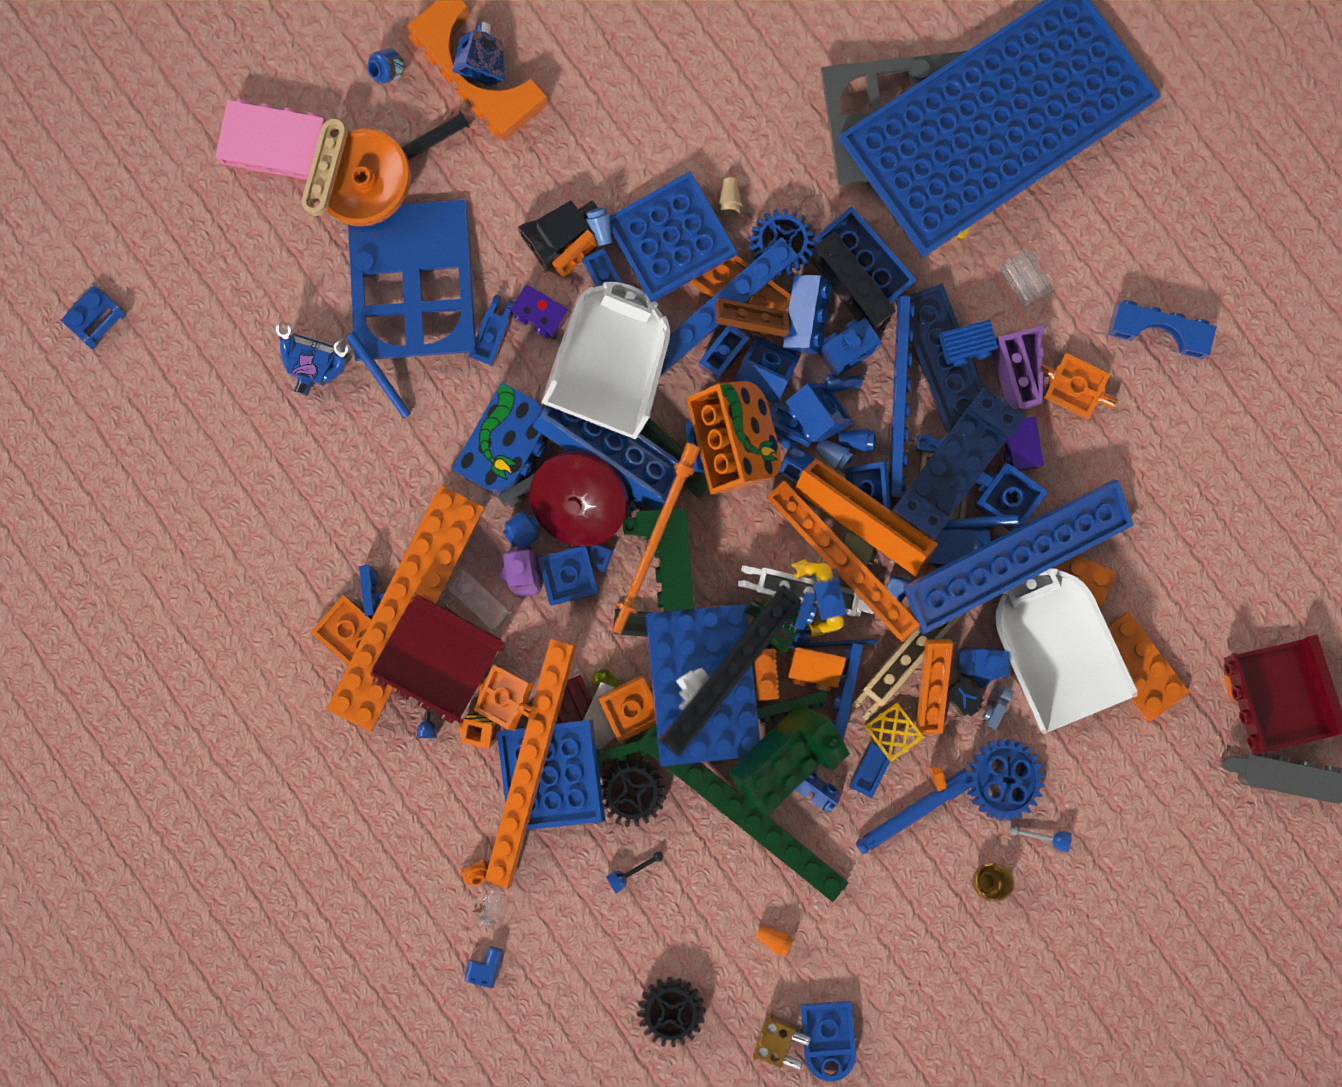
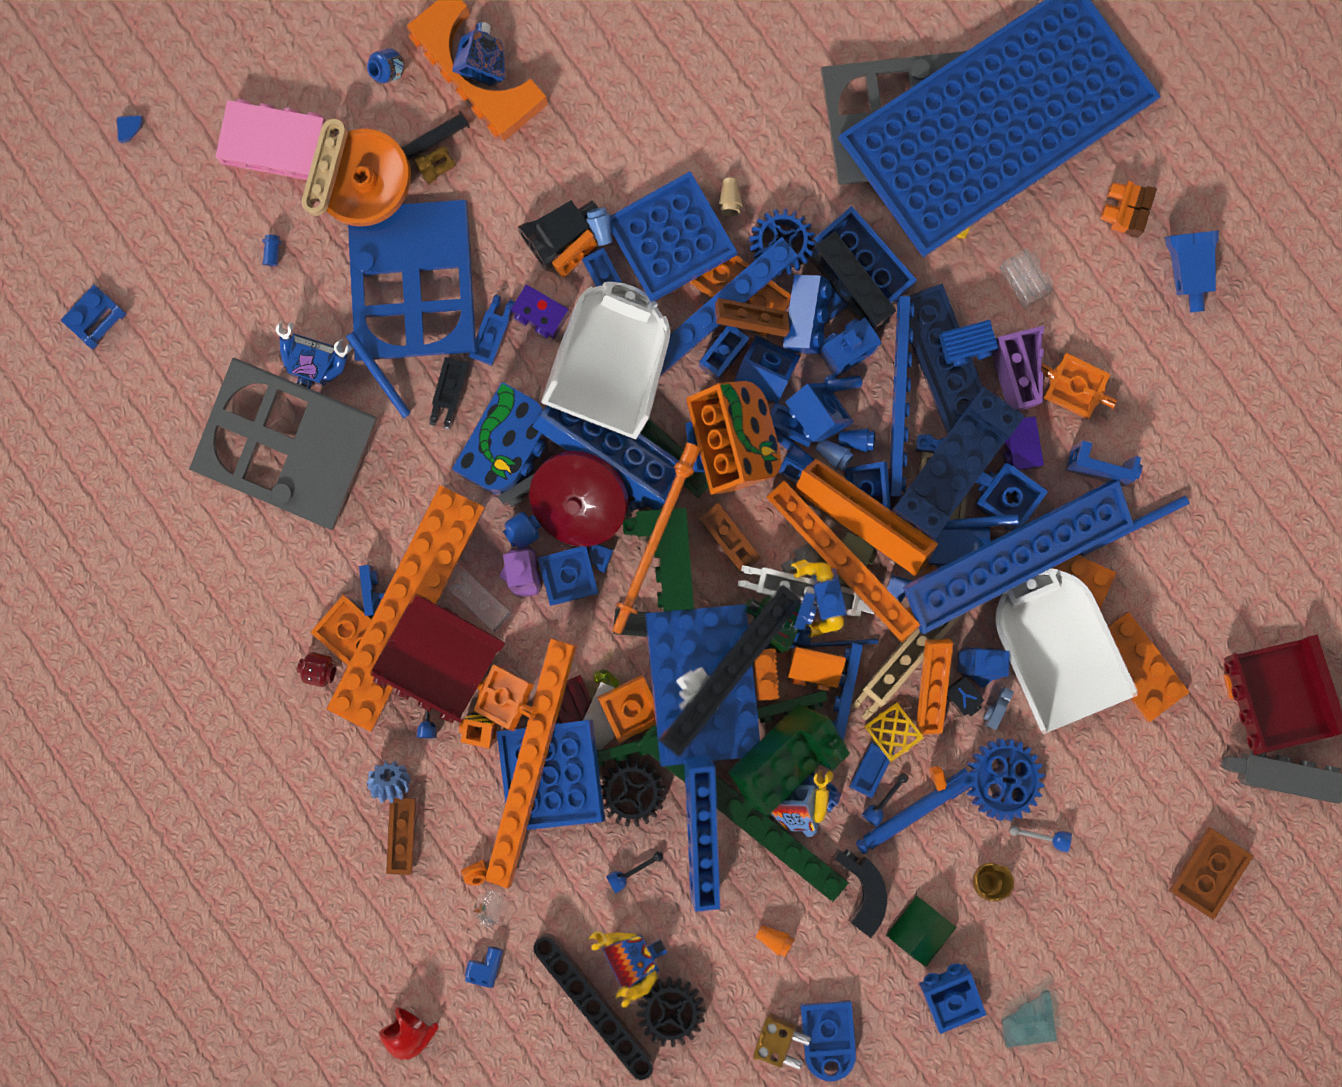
(128, 127): none -> blue tile
(271, 250): none -> blue pin
(317, 669): none -> dark red head
(319, 458): none -> dark grey door
(388, 781): none -> medium blue gear
(401, 836): none -> dark orange plate
(406, 1035): none -> red piece
(428, 171): none -> pearl gold piece
(449, 390): none -> black hinge
(596, 1018): none -> black beam
(631, 962): none -> torso
(702, 833): none -> blue brick
(728, 536): none -> dark orange plate
(805, 552): none -> flat silver plate
(805, 806): none -> torso
(835, 305): none -> blue tile
(874, 813): none -> hinge
(874, 895): none -> black arch
(921, 931): none -> dark green slope
(952, 997): none -> blue plate
(1031, 1023): none -> clear light blue wing
(1083, 465): none -> blue panel
(1132, 207): none -> orange hips
(1143, 521): none -> blue axle
(1191, 336): blue arch -> none
(1194, 265): none -> blue piece
(1211, 873): none -> dark orange plate

